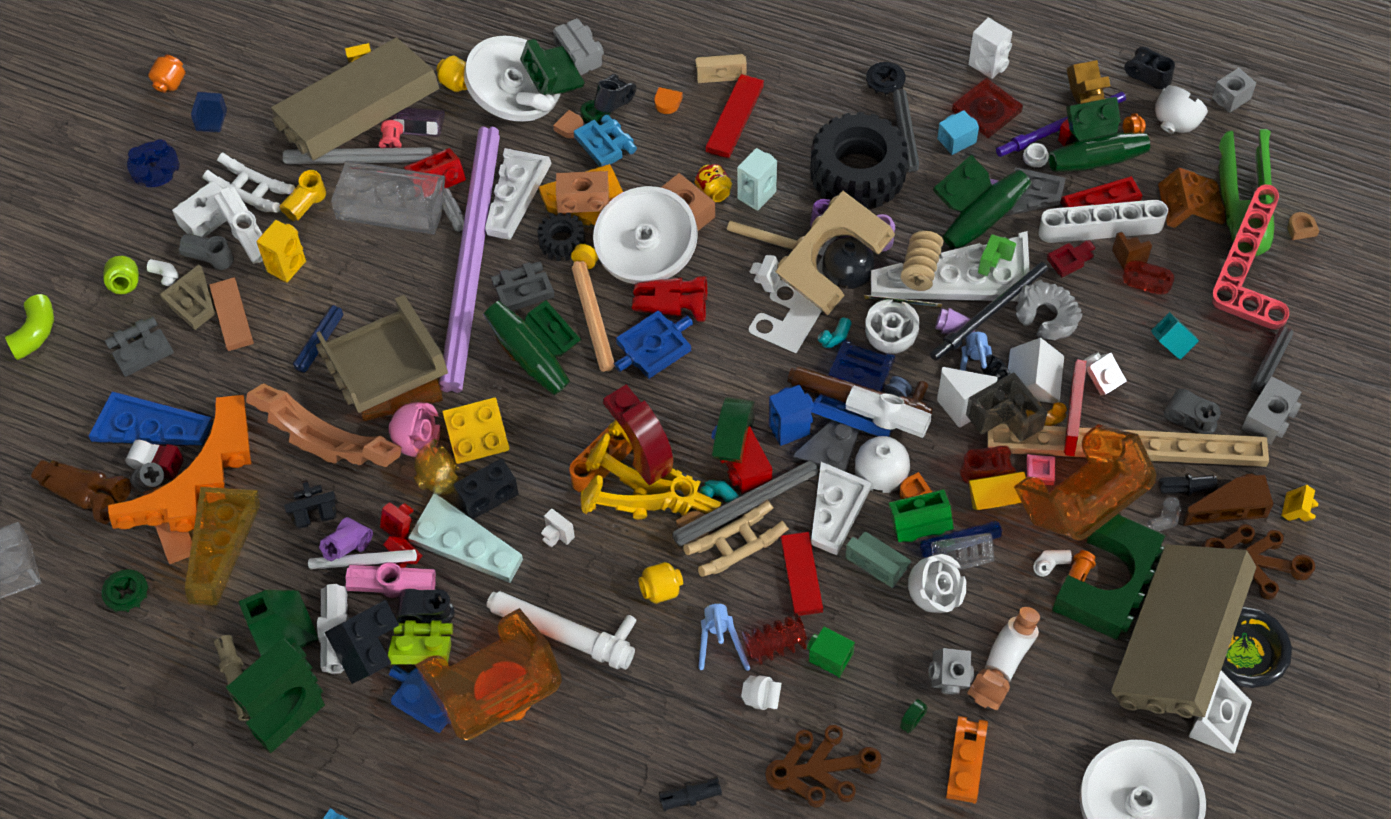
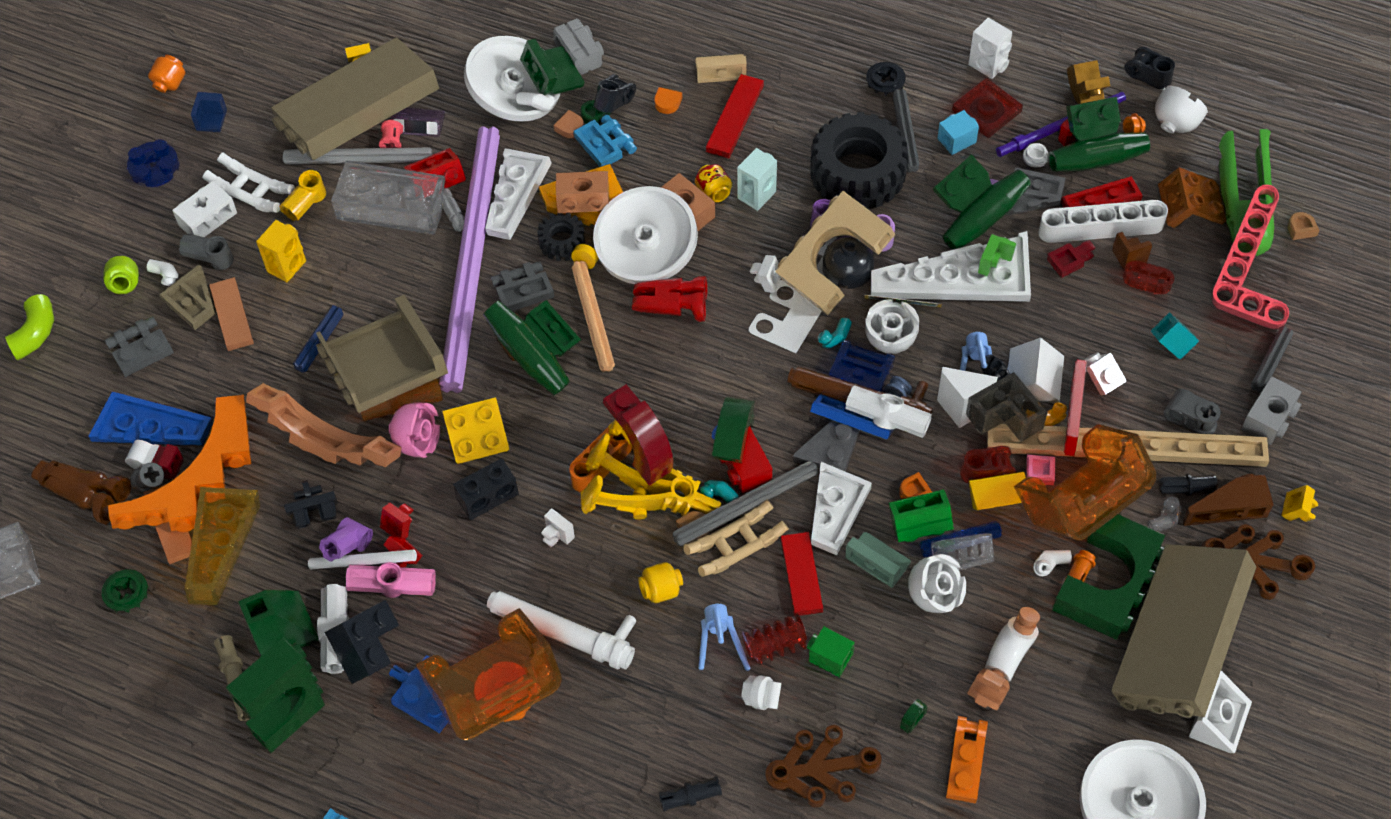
(235, 212): white piece -> none
(413, 648): lime plate -> none
(424, 606): black piece -> none
(435, 469): clear yellow cylinder -> none
(452, 73): yellow head -> none
(461, 539): light aqua wing -> none
(653, 344): blue plate -> none
(761, 235): tan bar -> none
(790, 414): blue brick -> none
(882, 463): white cylinder -> none
(921, 260): tan piece -> none
(950, 321): lavender cone -> none
(951, 670): light grey brick -> none
(954, 339): black bar -> none
(1058, 301): light grey piece -> none
(1234, 90): light grey brick -> none
(1258, 650): black piece -> none

